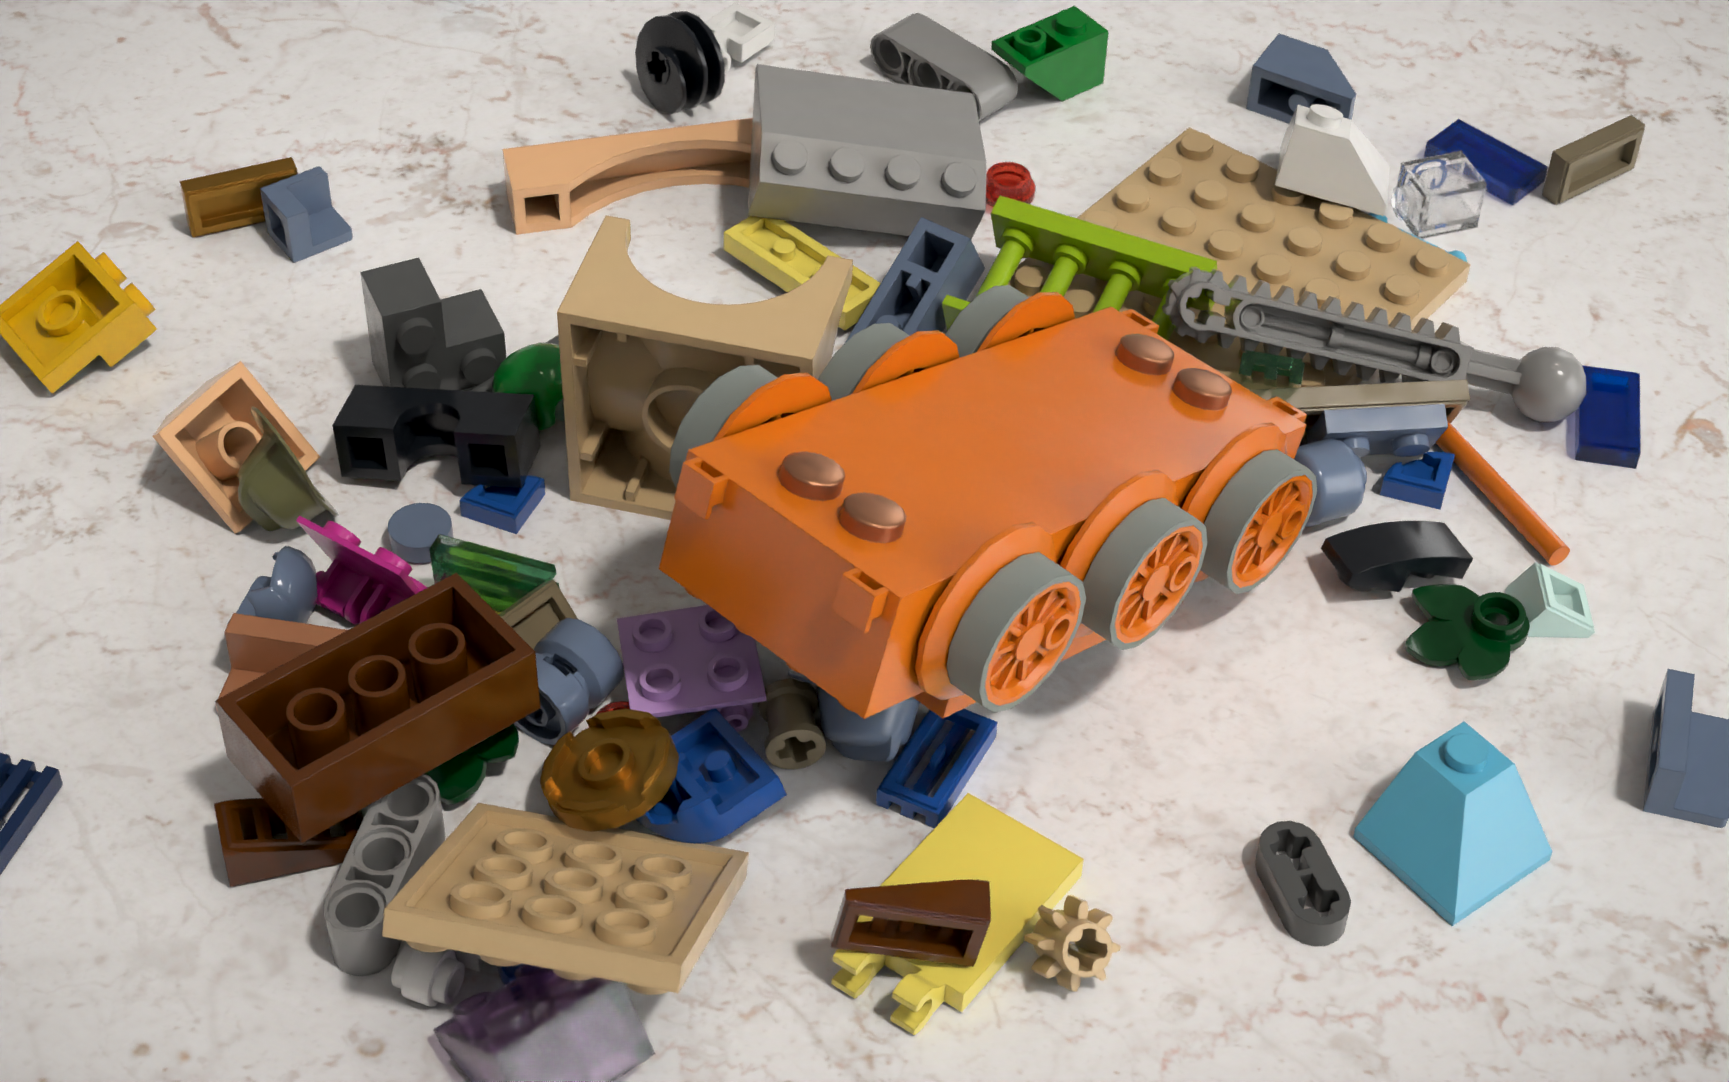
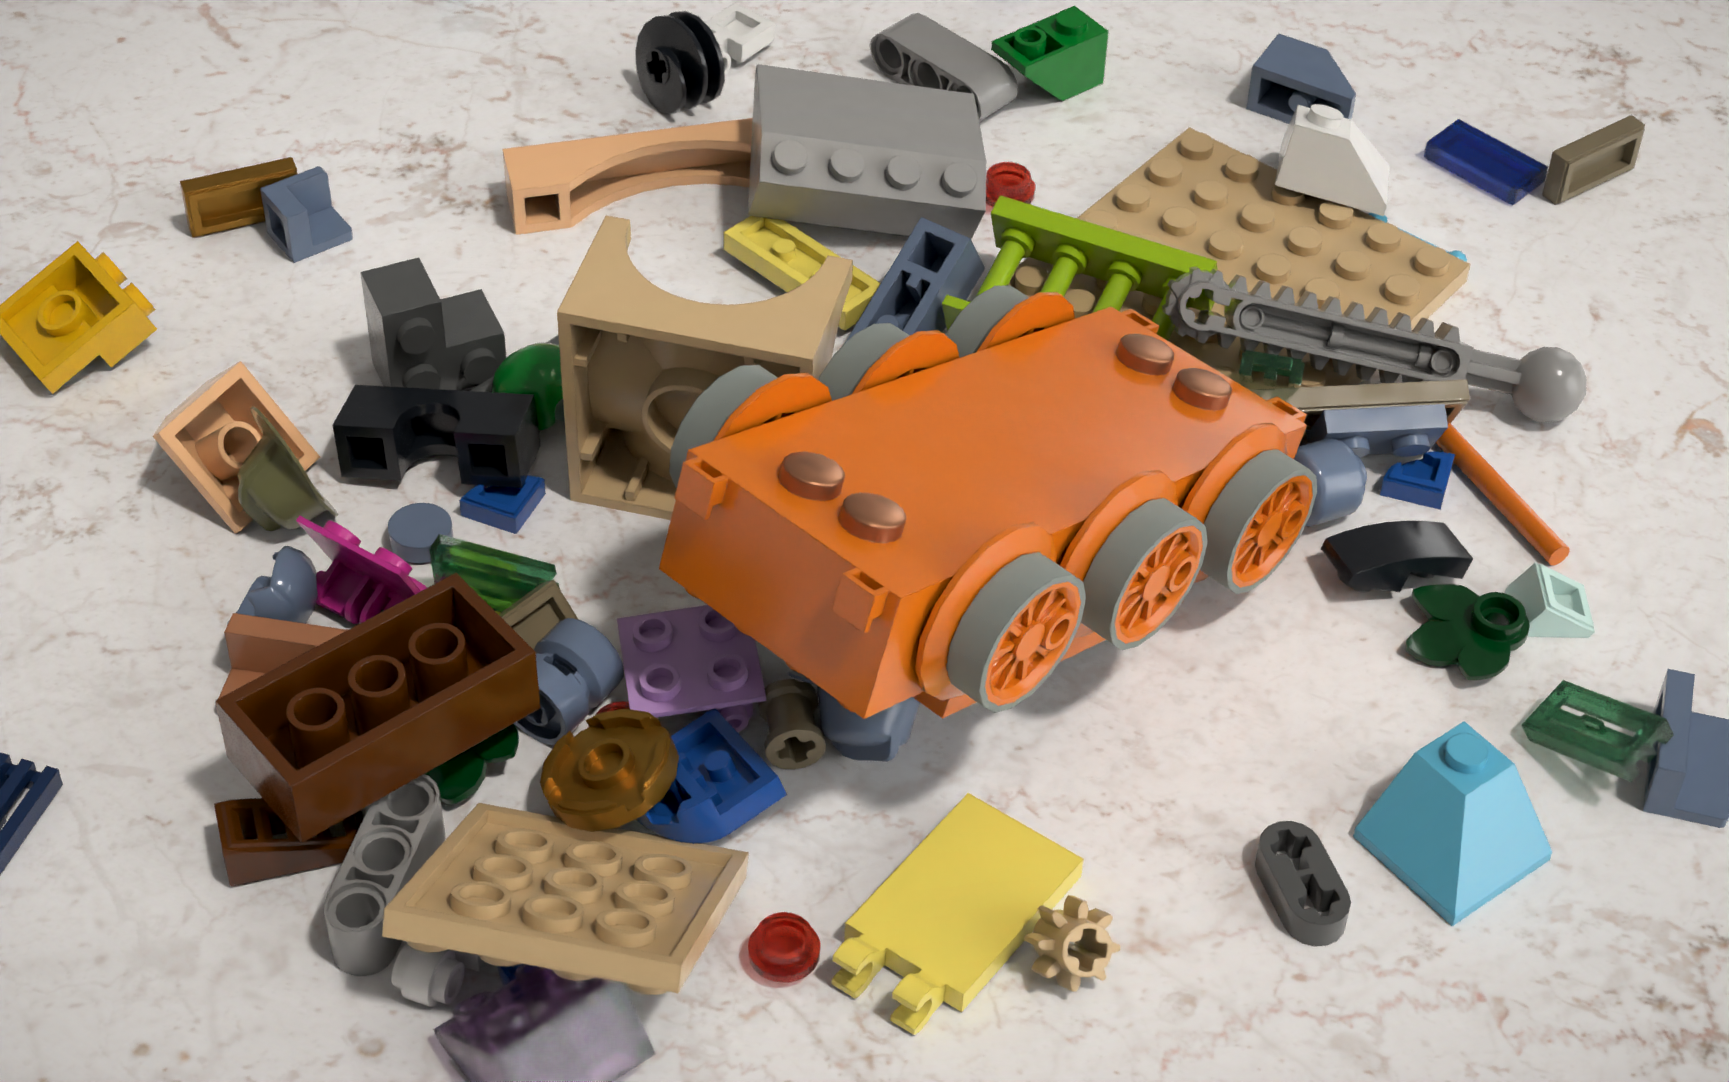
(784, 948): none -> clear red plate
(916, 799): blue tile -> none
(926, 920): reddish brown slope -> none
(1438, 195): clear brick -> none
(1588, 737): none -> clear green tile
(1609, 418): clear blue tile -> none

